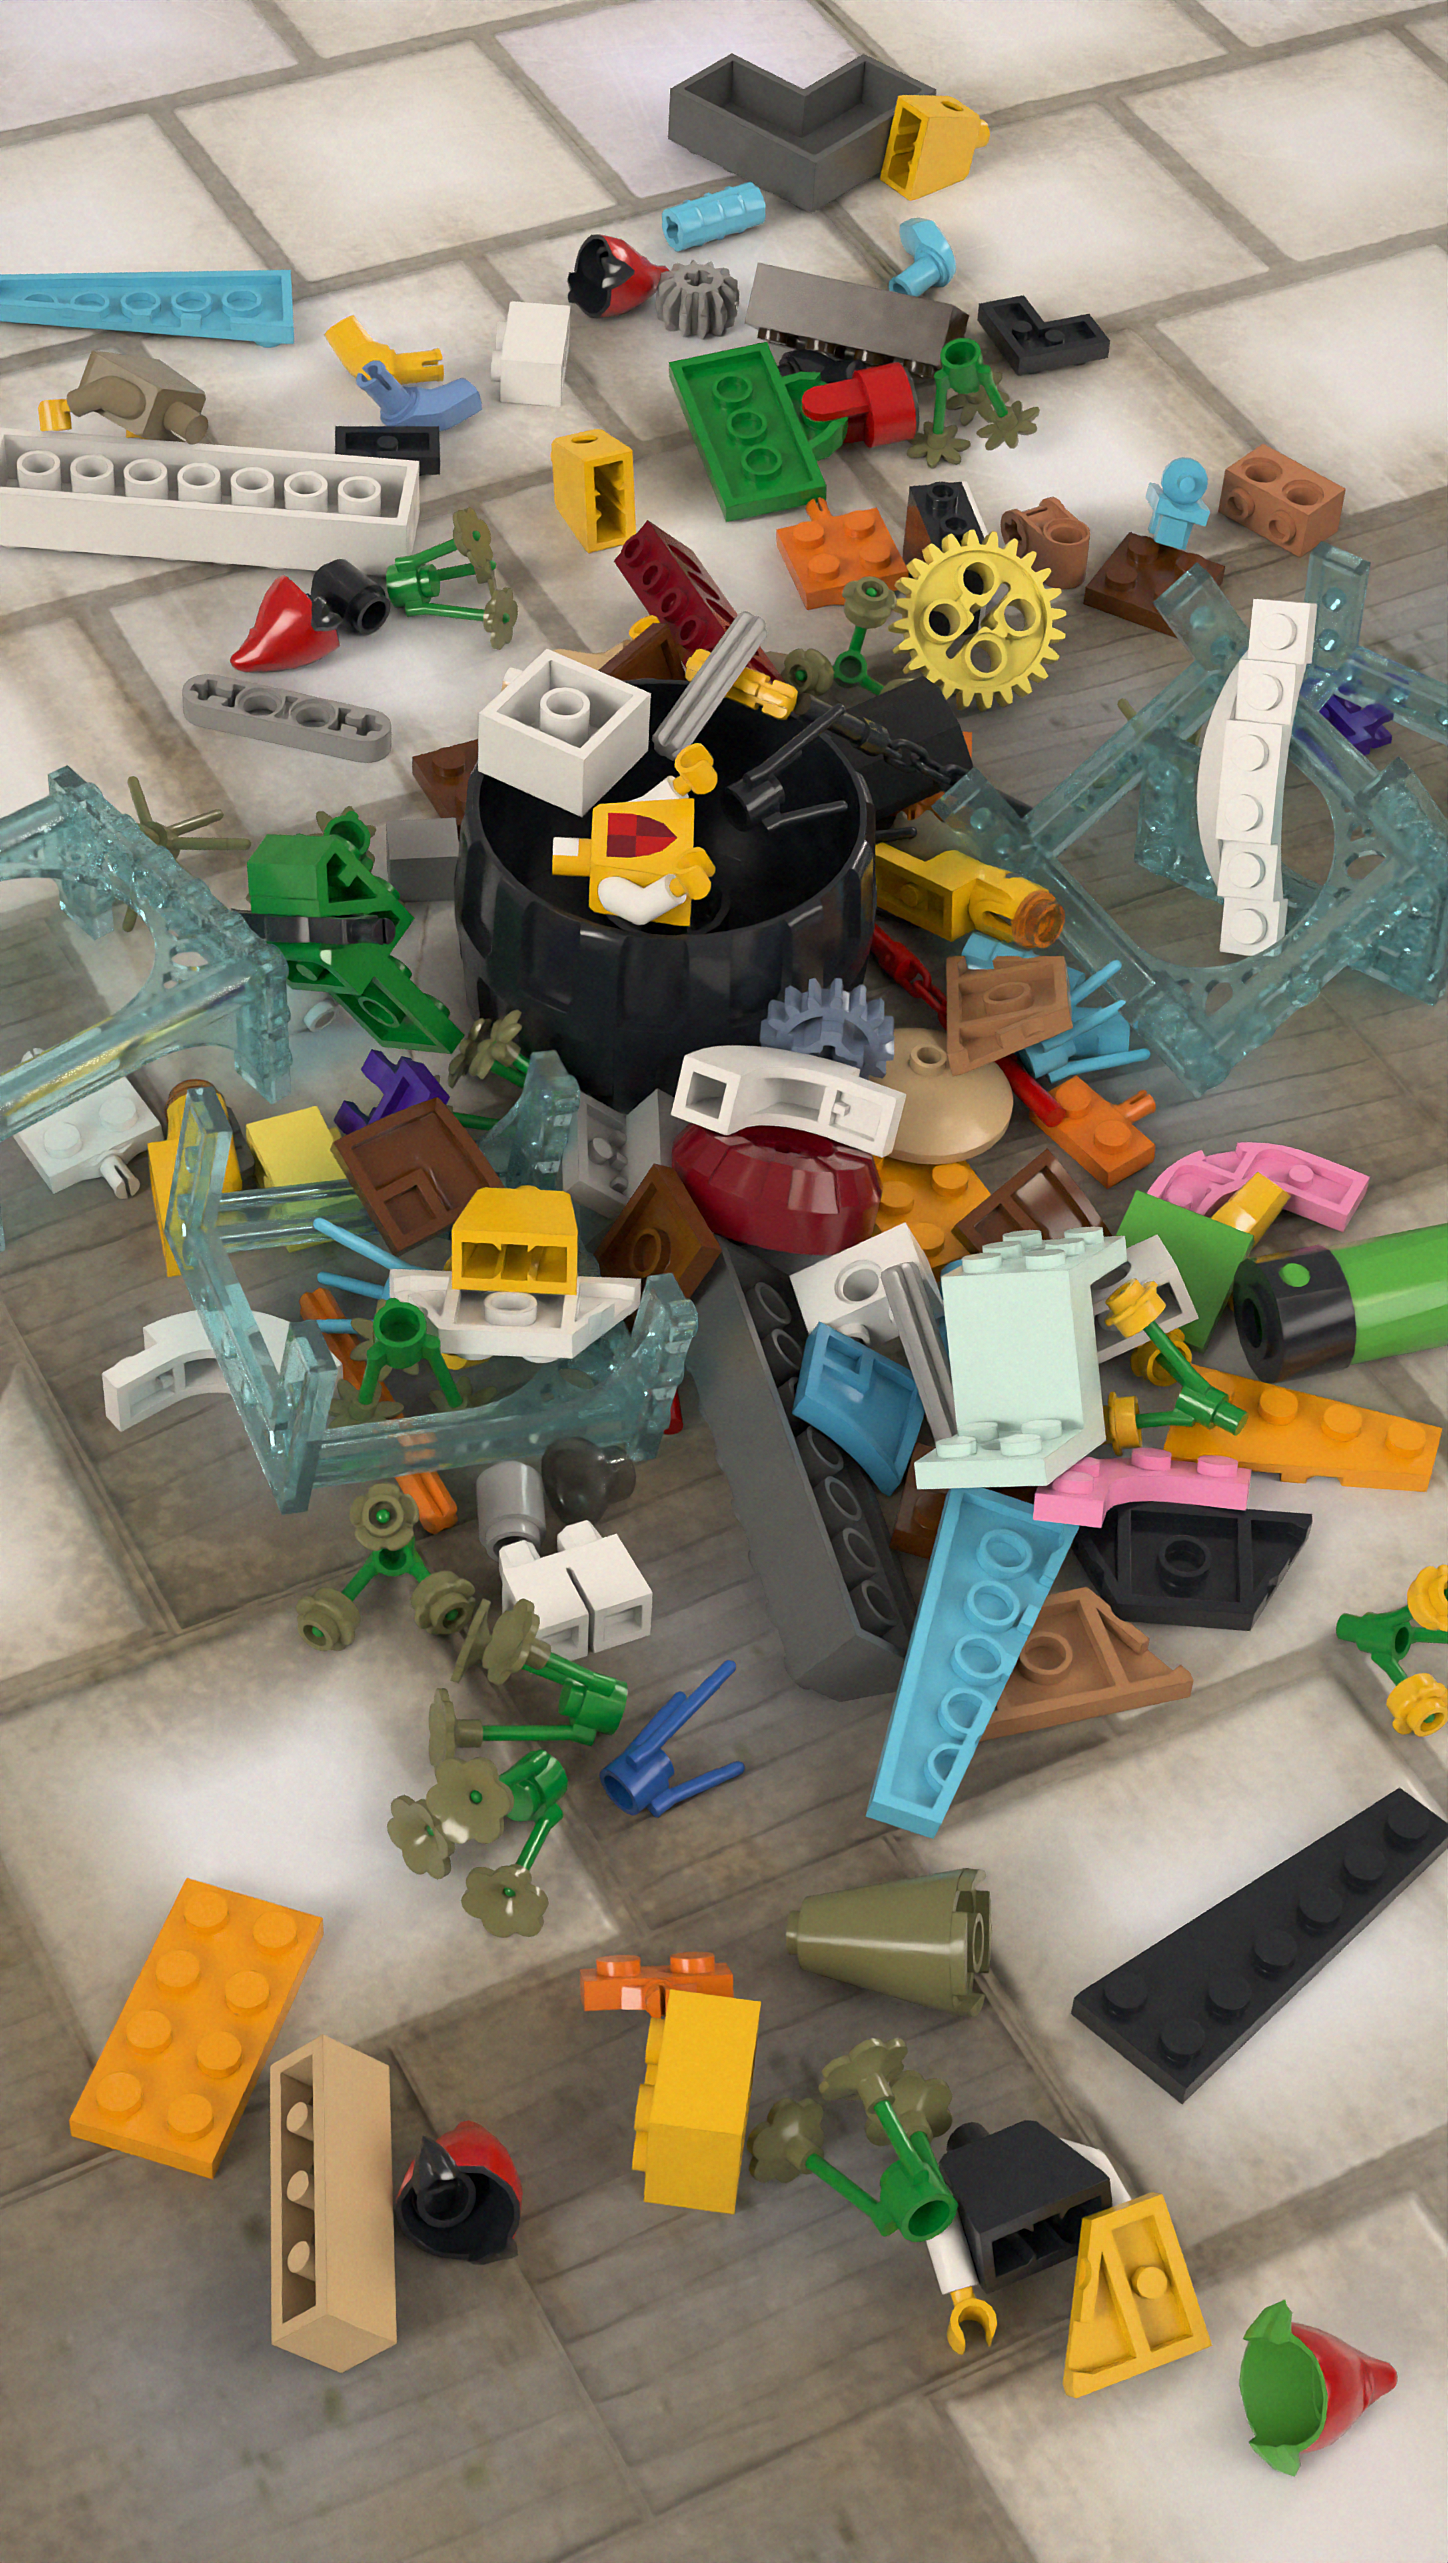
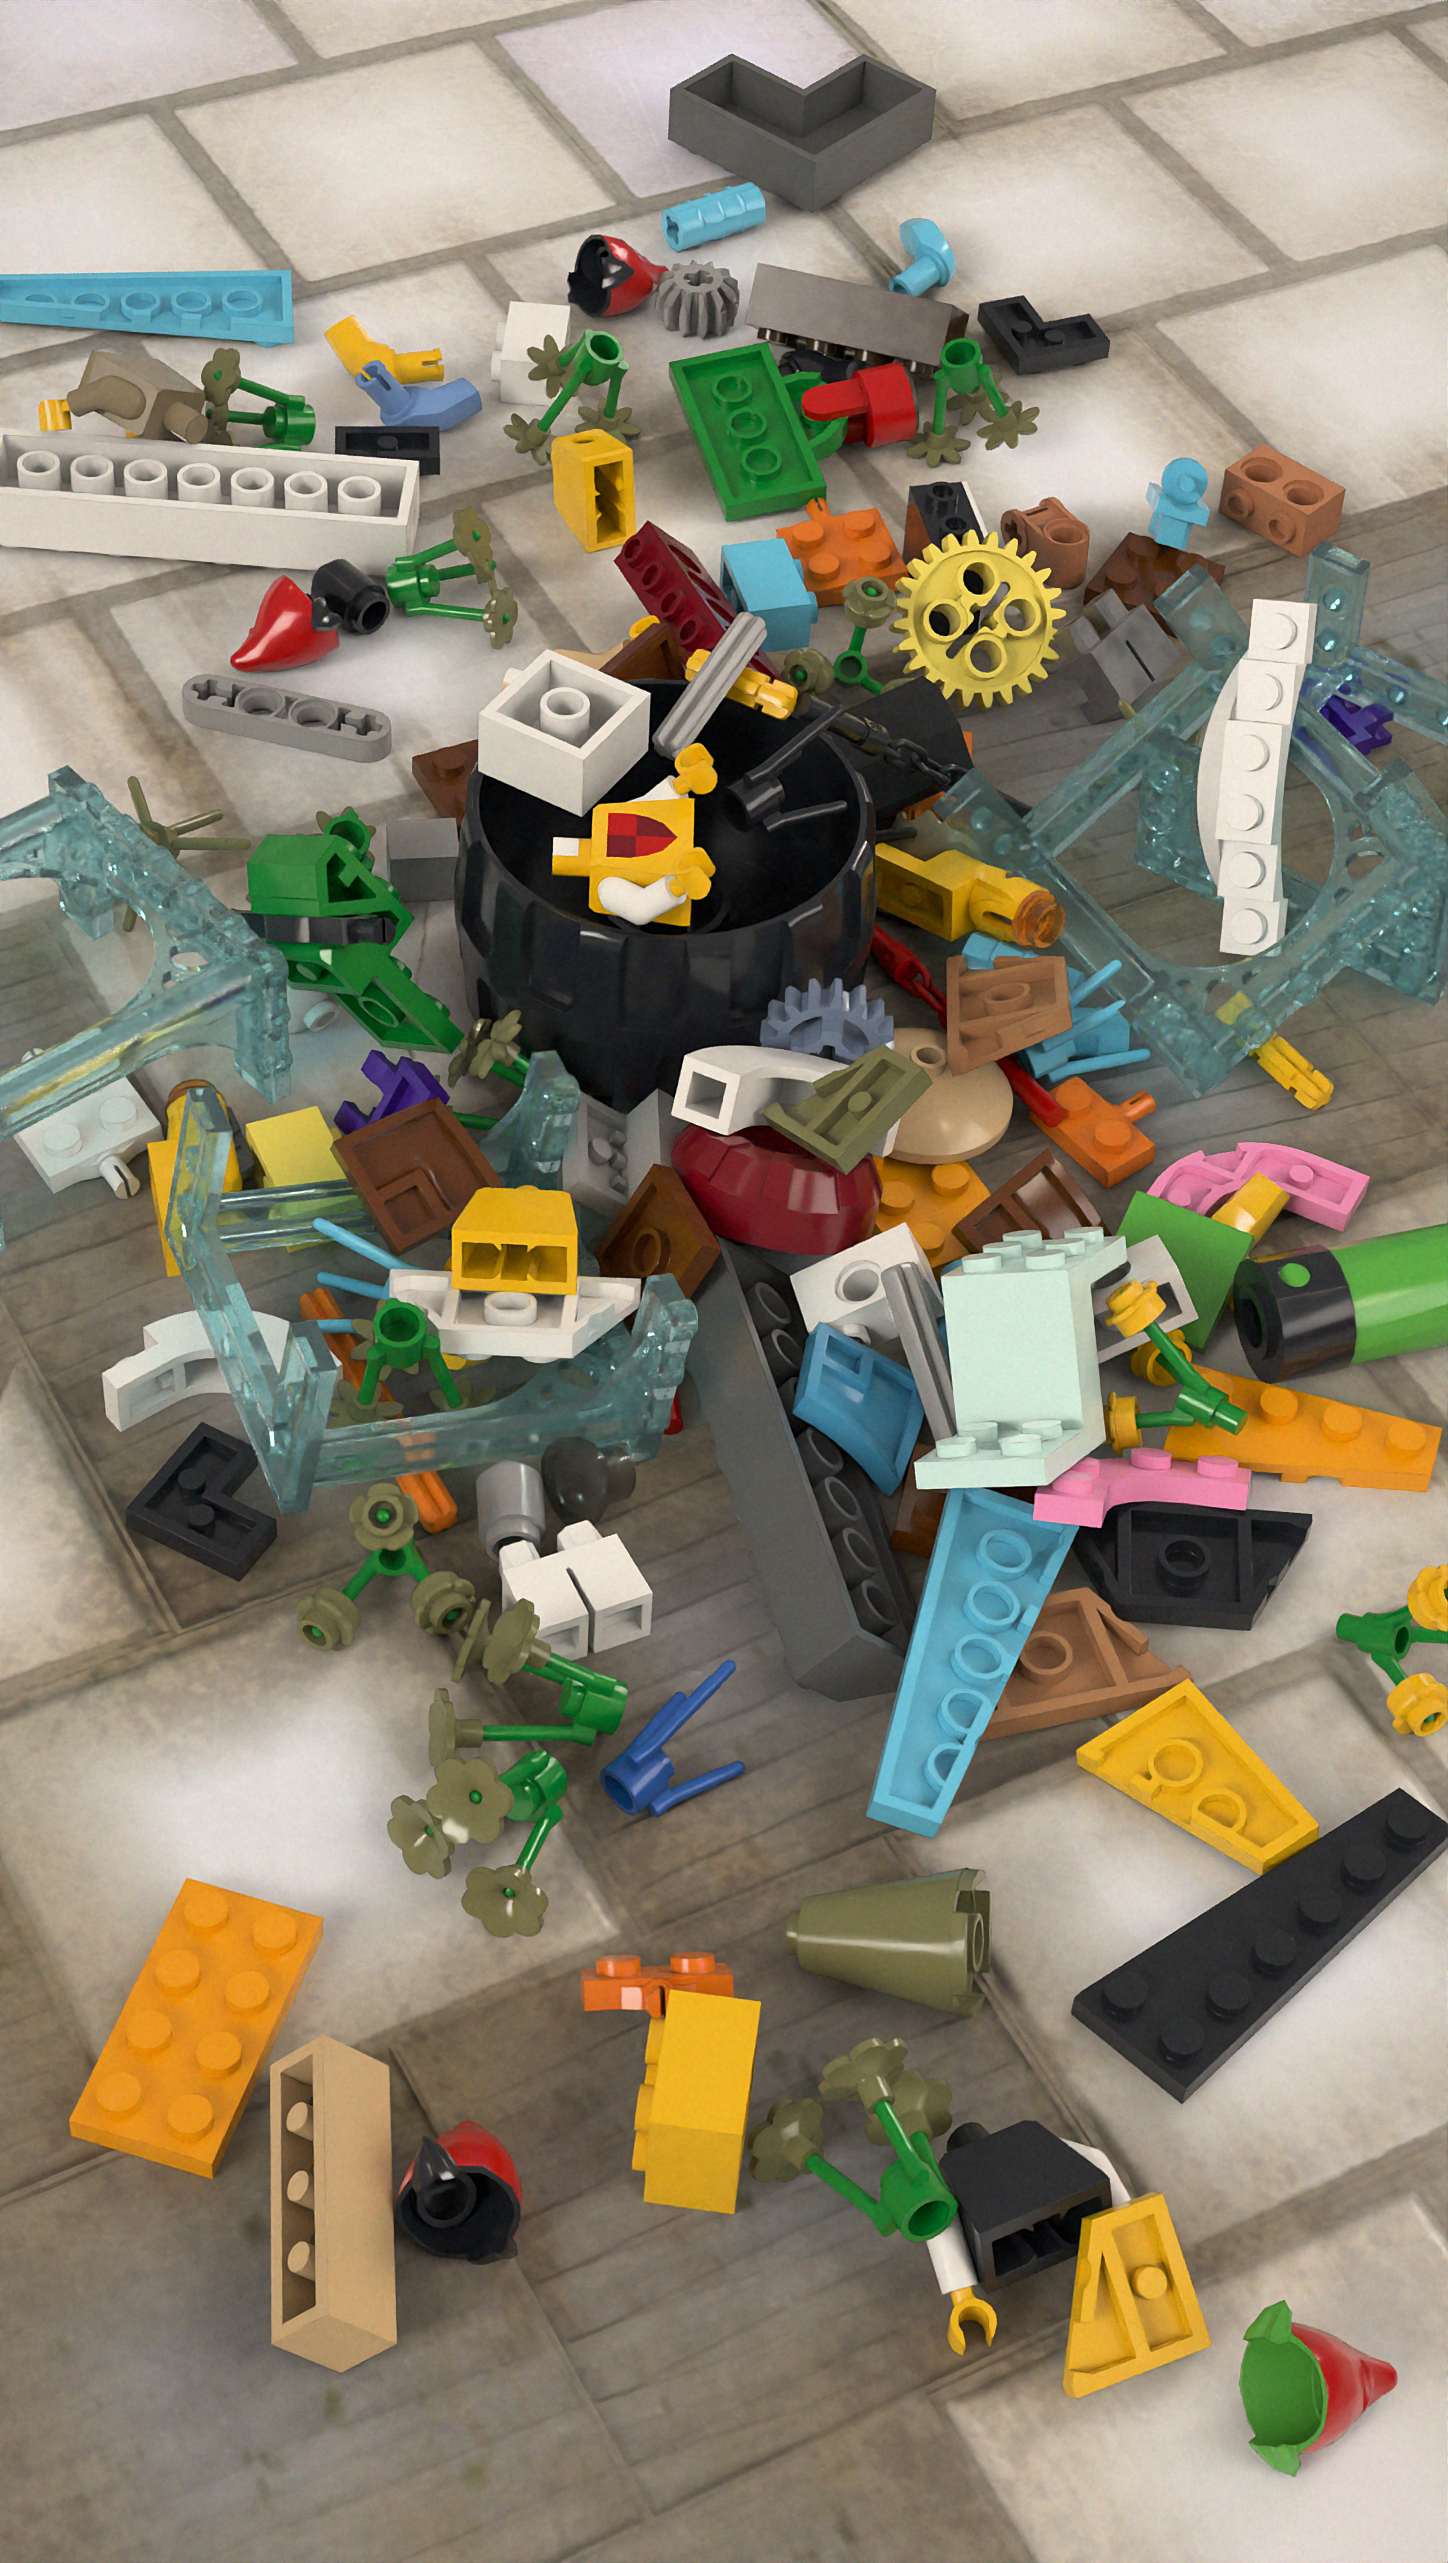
(193, 1509): none -> black plate
(287, 422): none -> plant
(590, 362): none -> plant
(769, 585): none -> medium azure brick
(852, 1107): none -> olive wing
(931, 144): yellow torso -> none
(1117, 659): none -> flat silver hips
(1202, 1777): none -> yellow wing
(1294, 1072): none -> yellow axle

